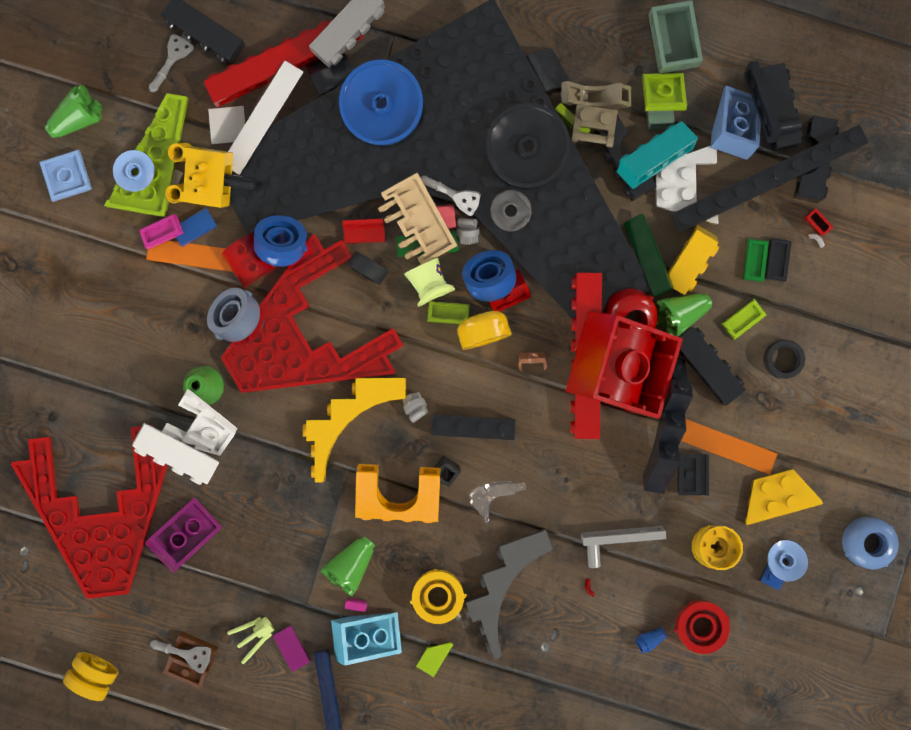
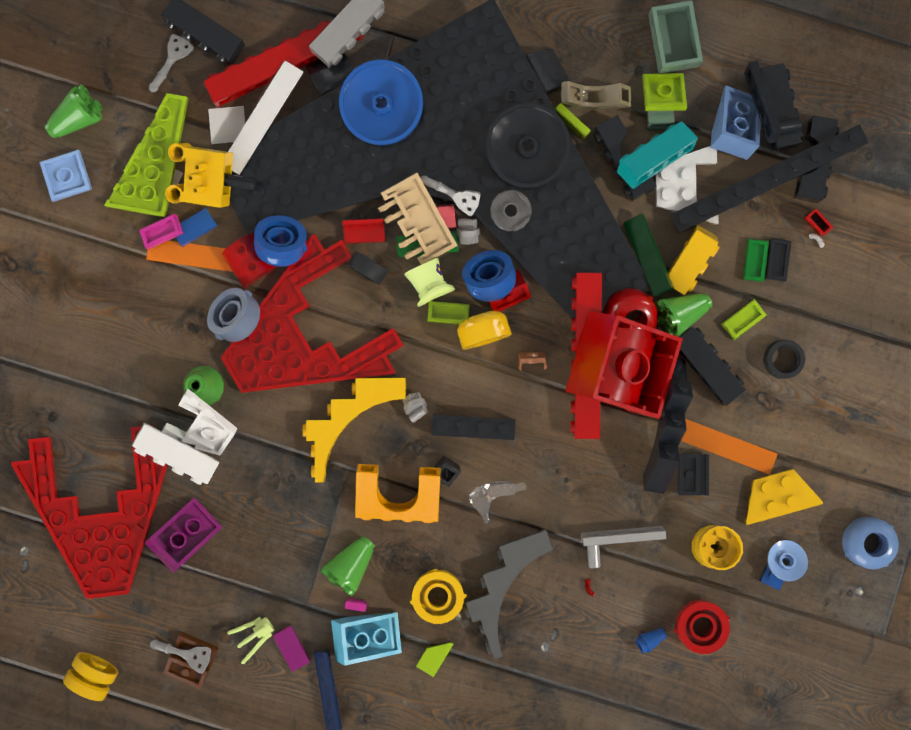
(126, 164): light blue dish -> none
(596, 119): dark tan plate -> none

